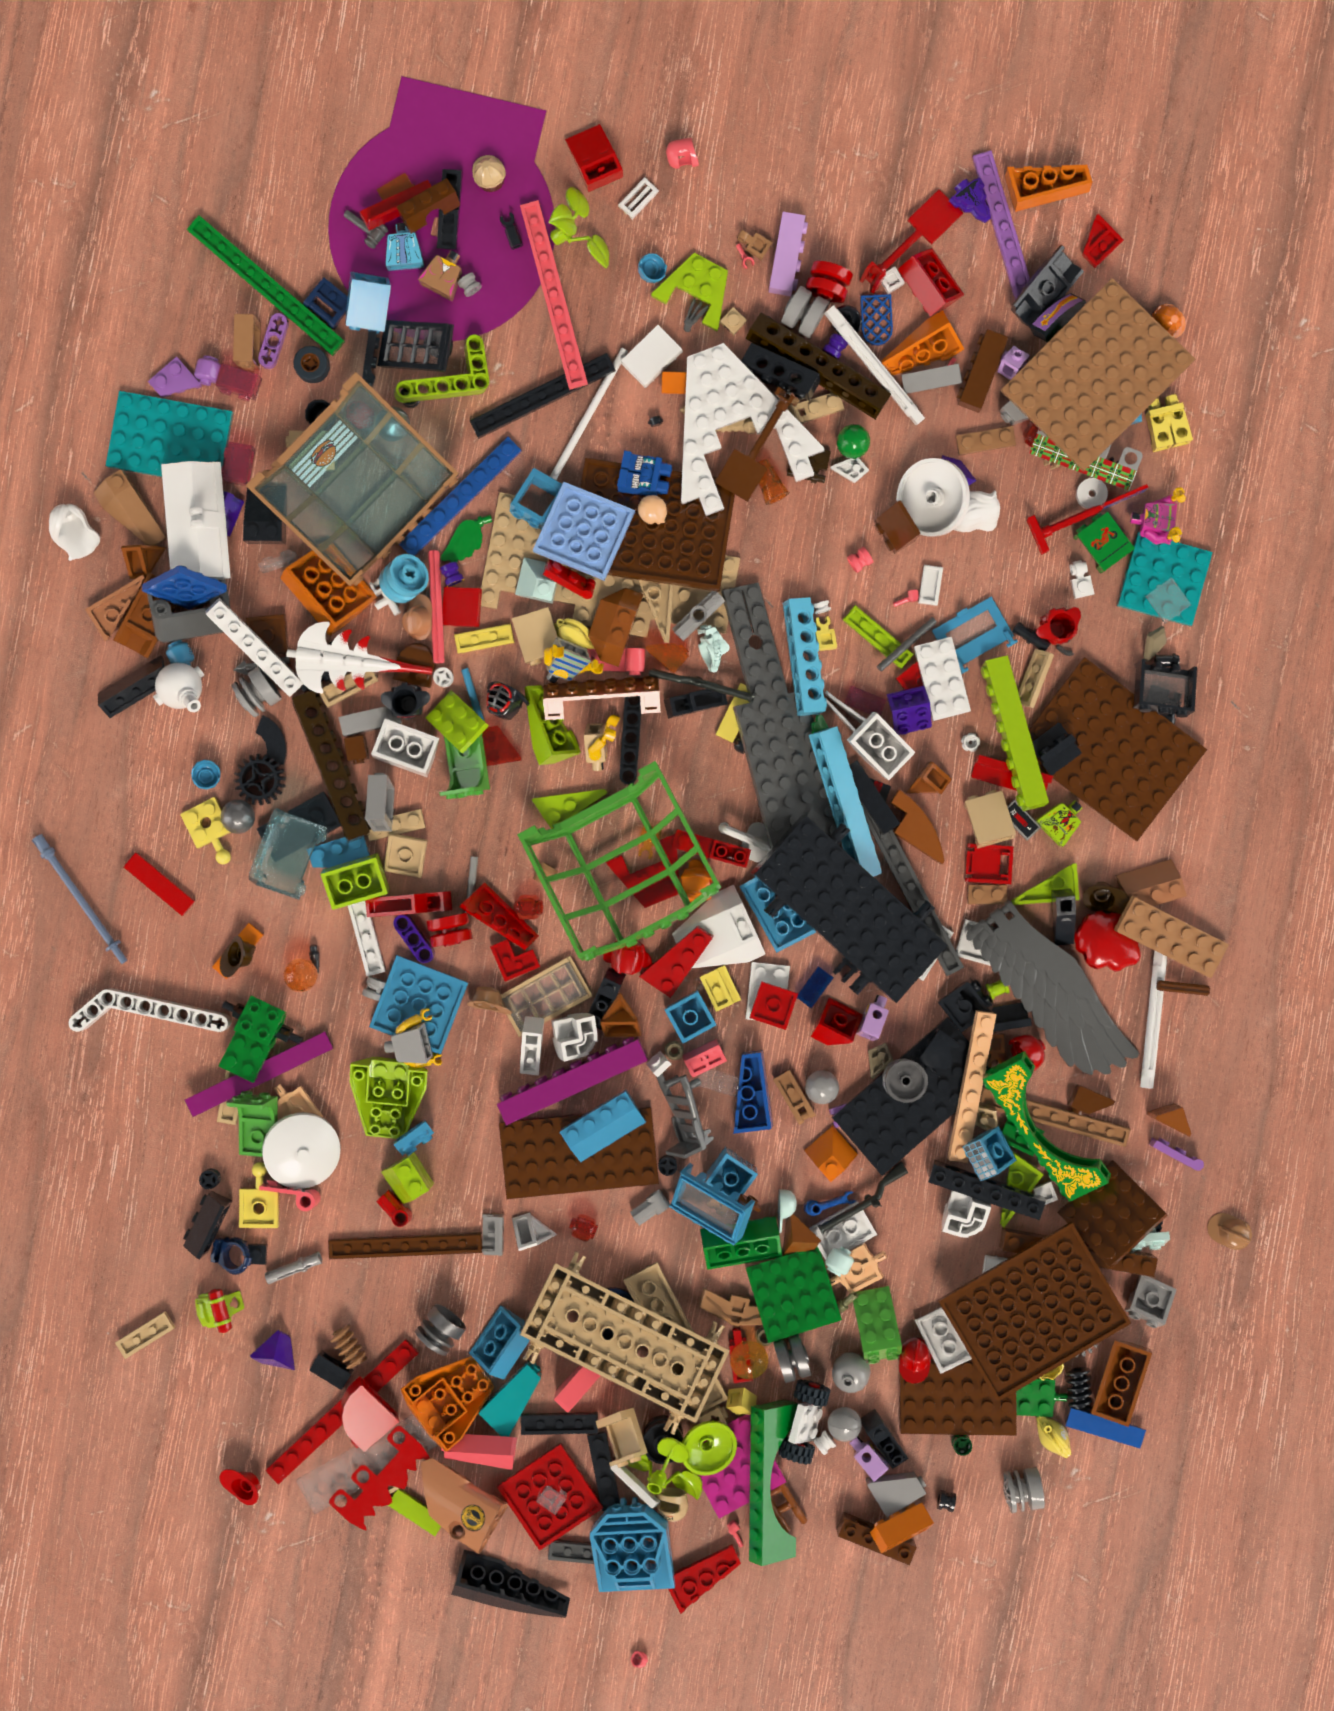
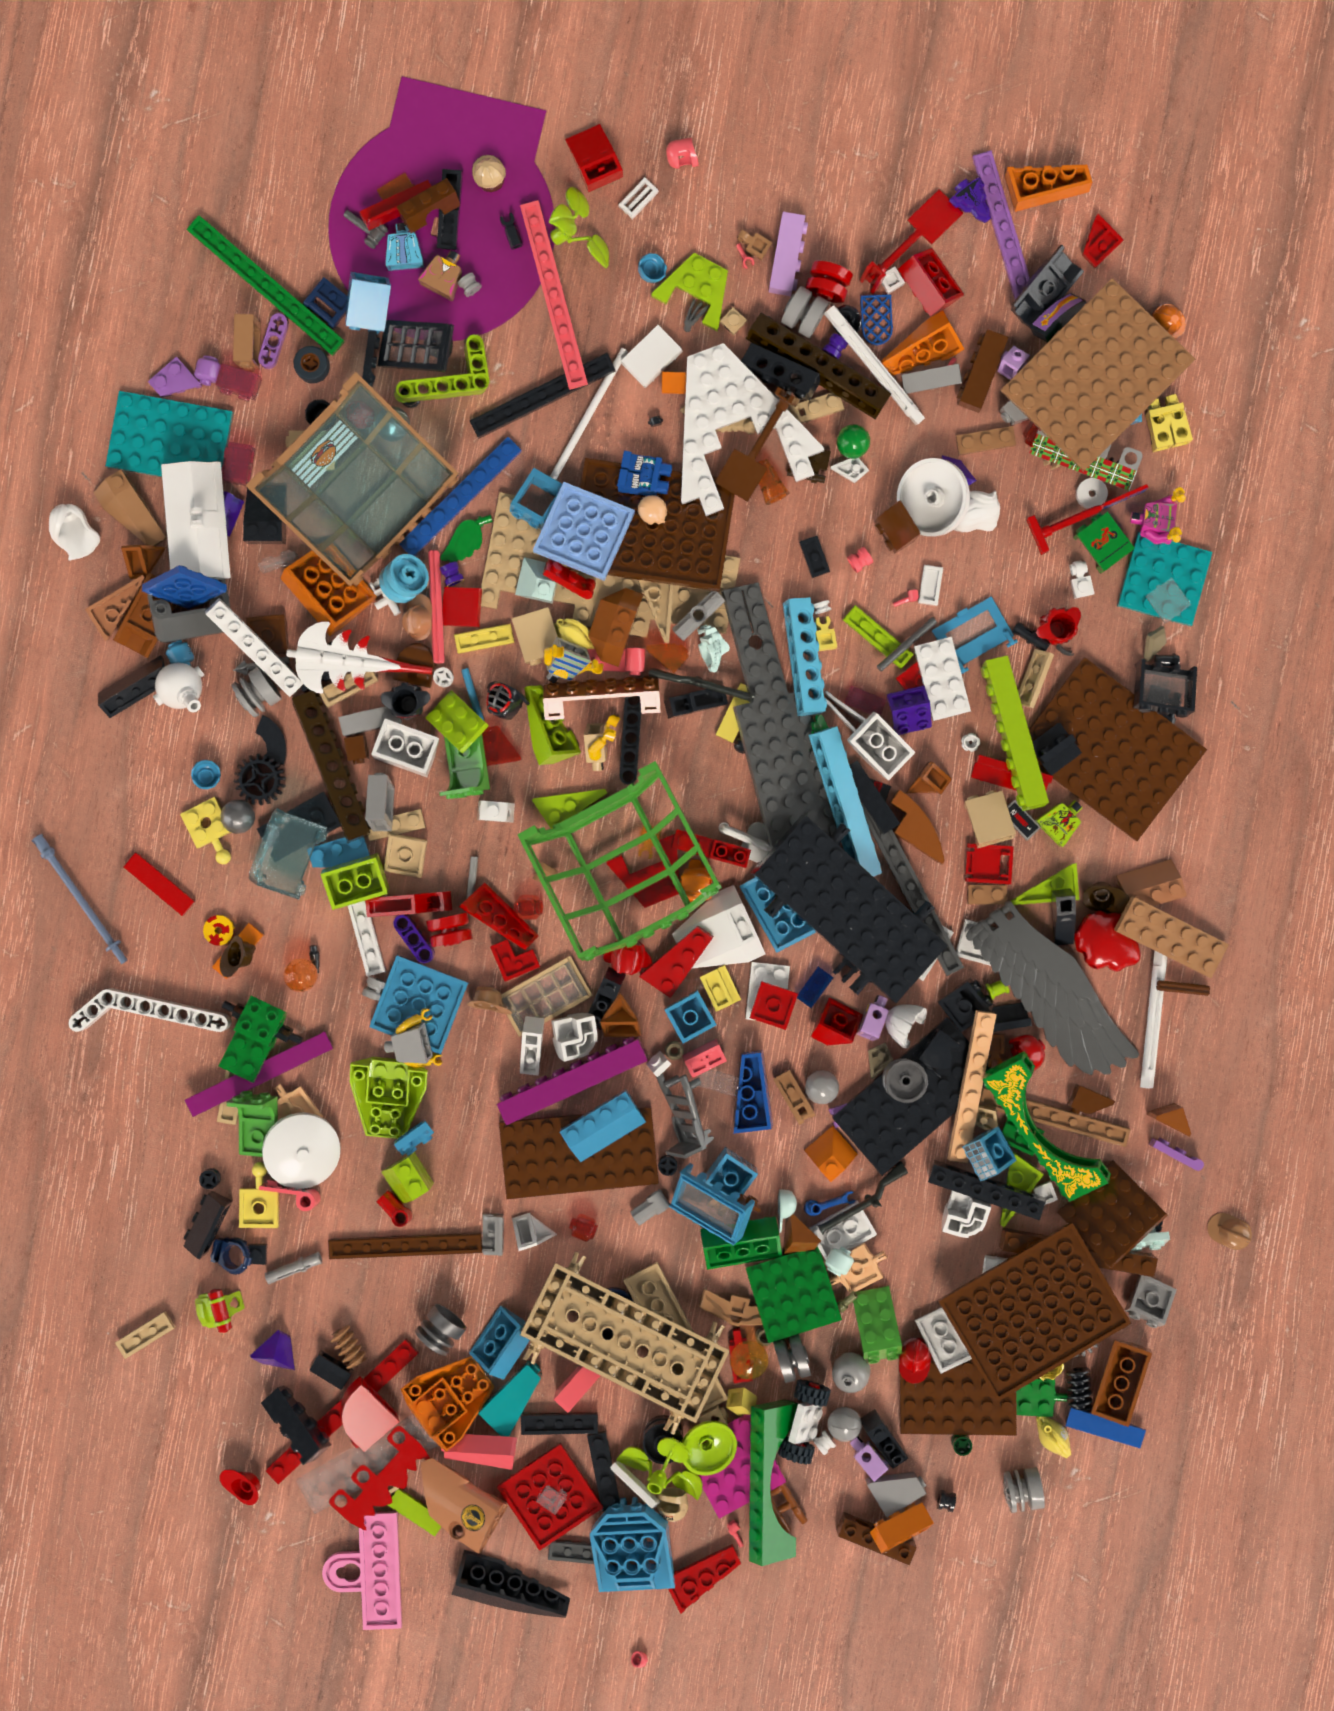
(212, 936): none -> yellow piece
(296, 1424): none -> black wedge
(379, 1571): none -> bright pink plate
(495, 811): none -> white torso
(624, 1437): tan panel -> none
(814, 557): none -> black plate
(901, 1020): none -> white hair

